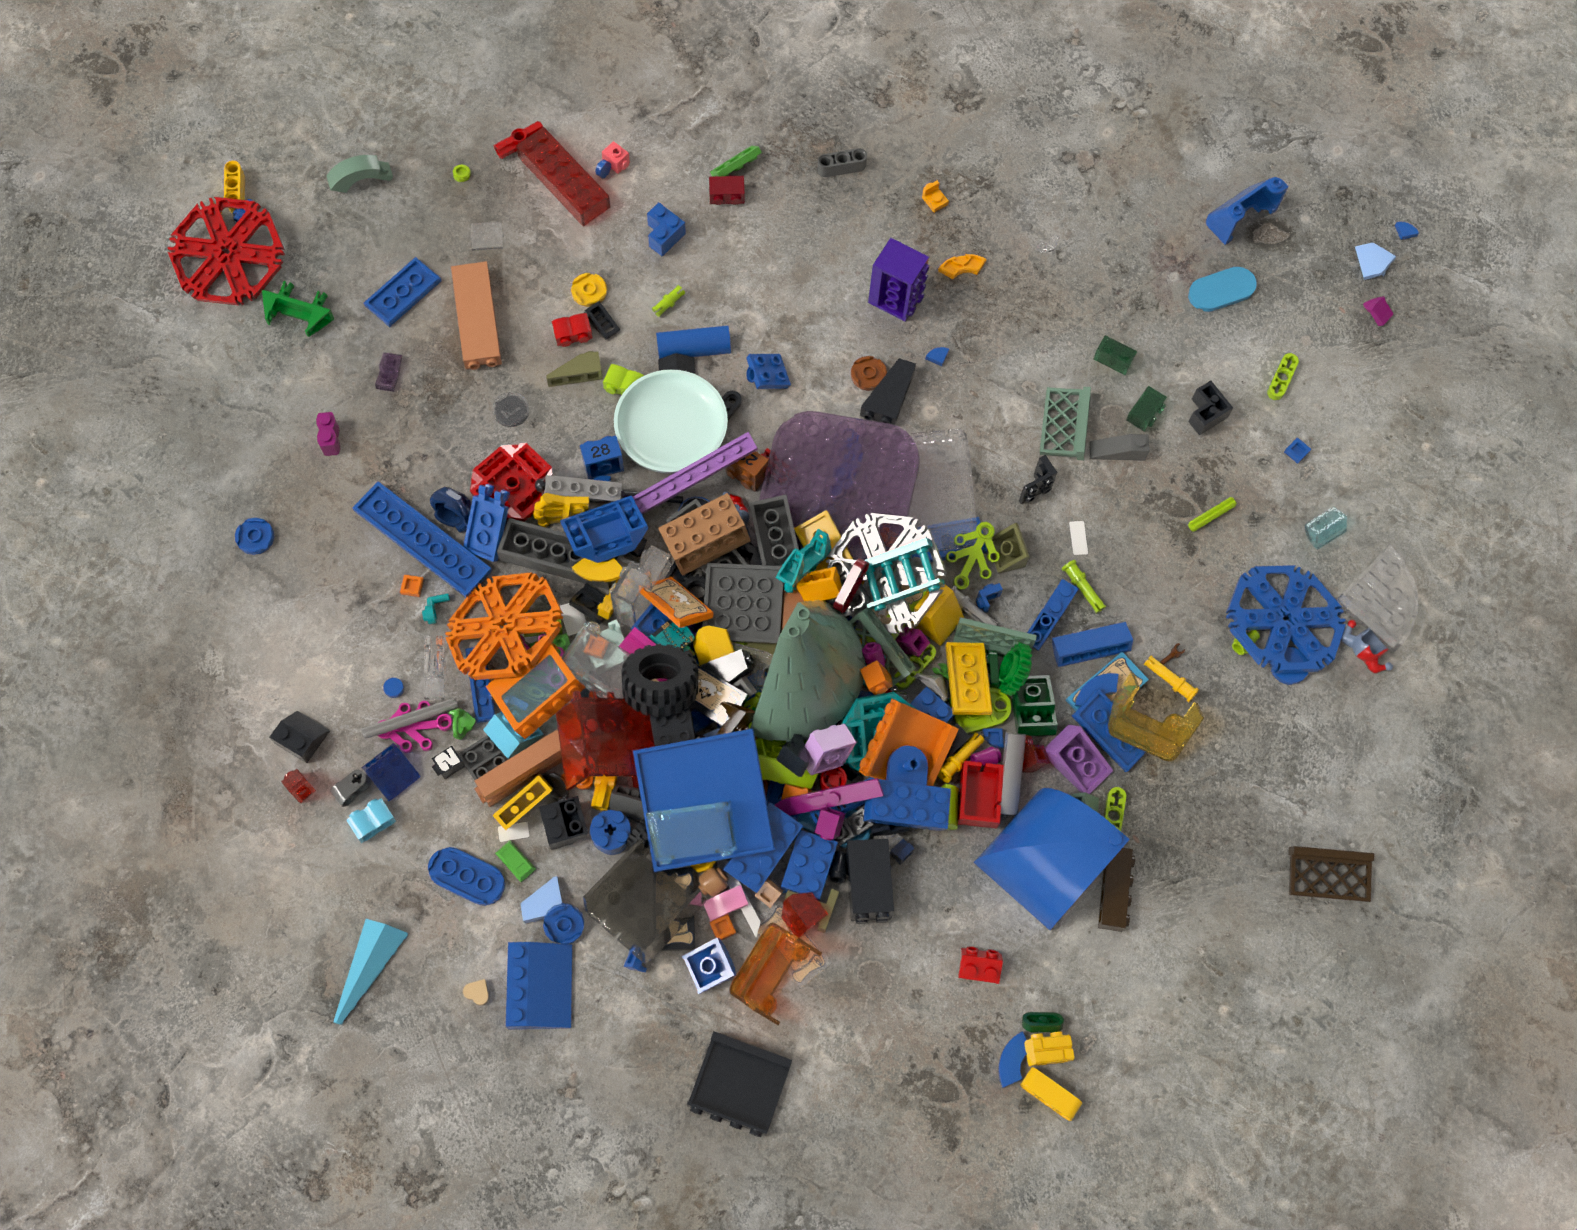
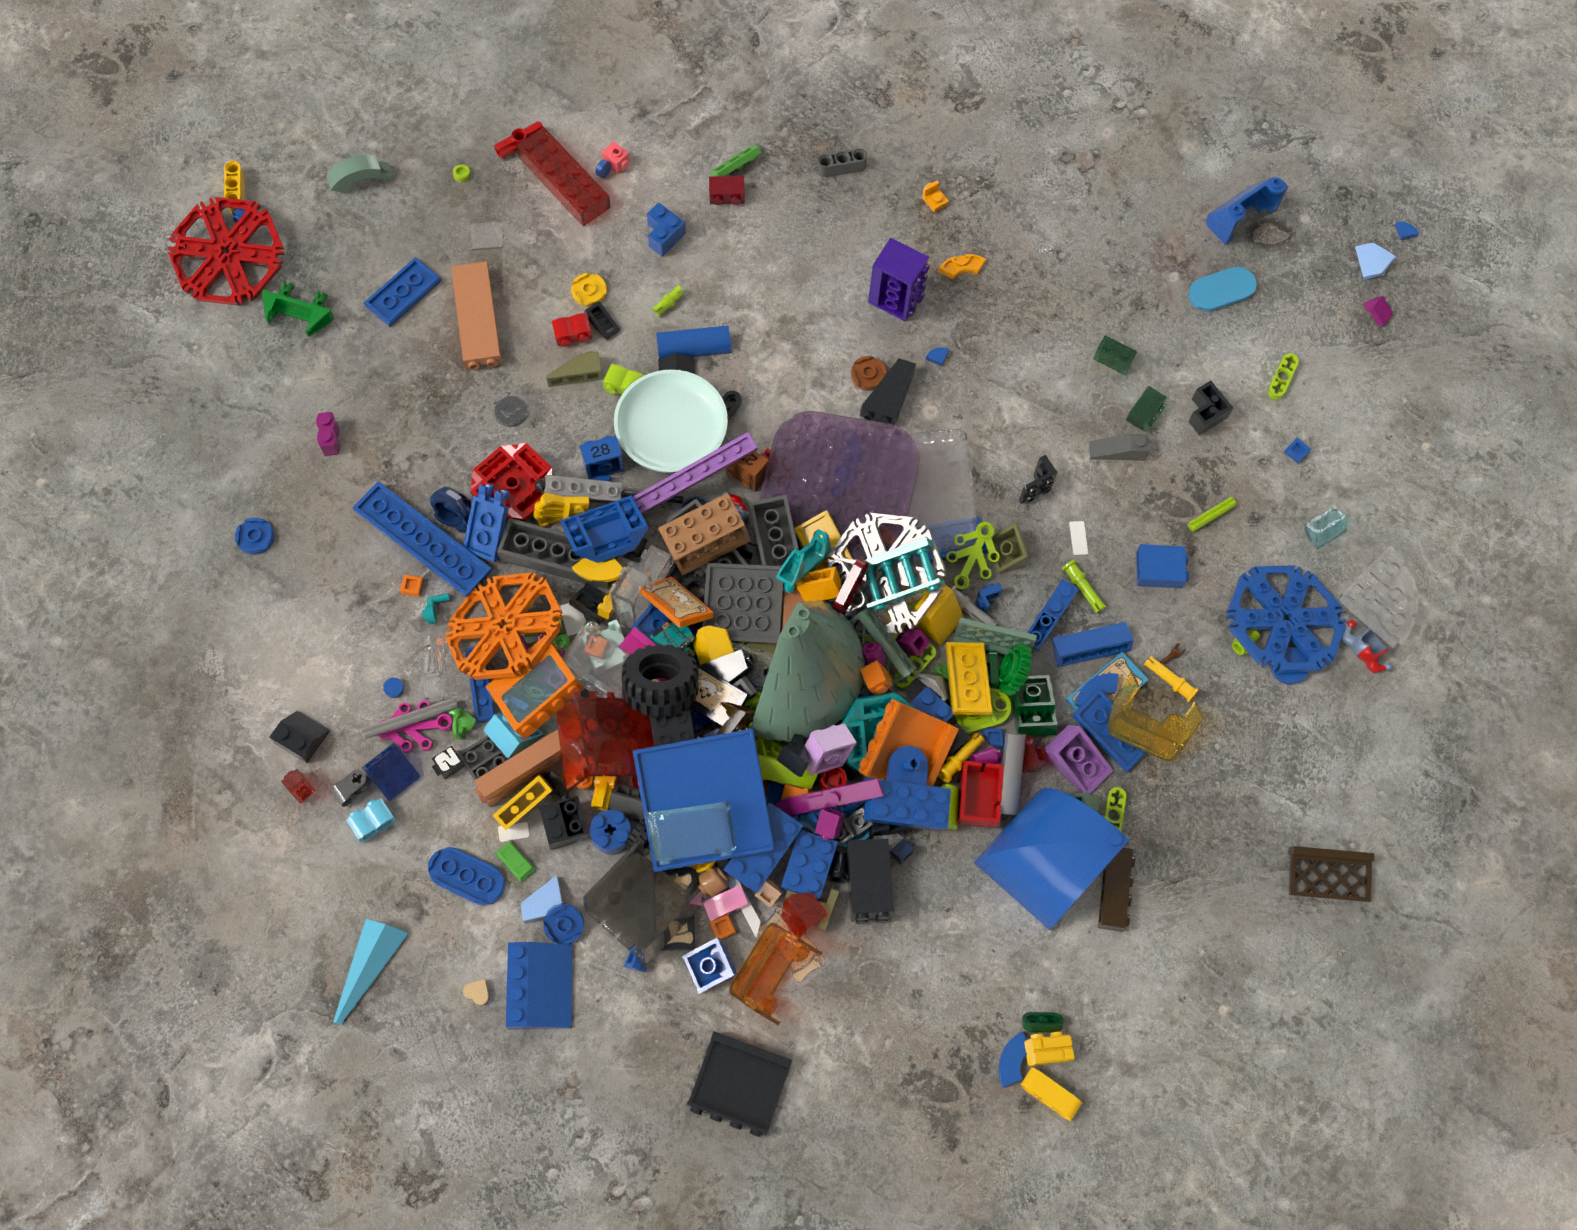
(389, 372): clear purple slope -> none
(767, 371): blue plate -> none
(980, 965): red bracket -> none
(1081, 422): sand green fence -> none
(1161, 566): none -> blue brick

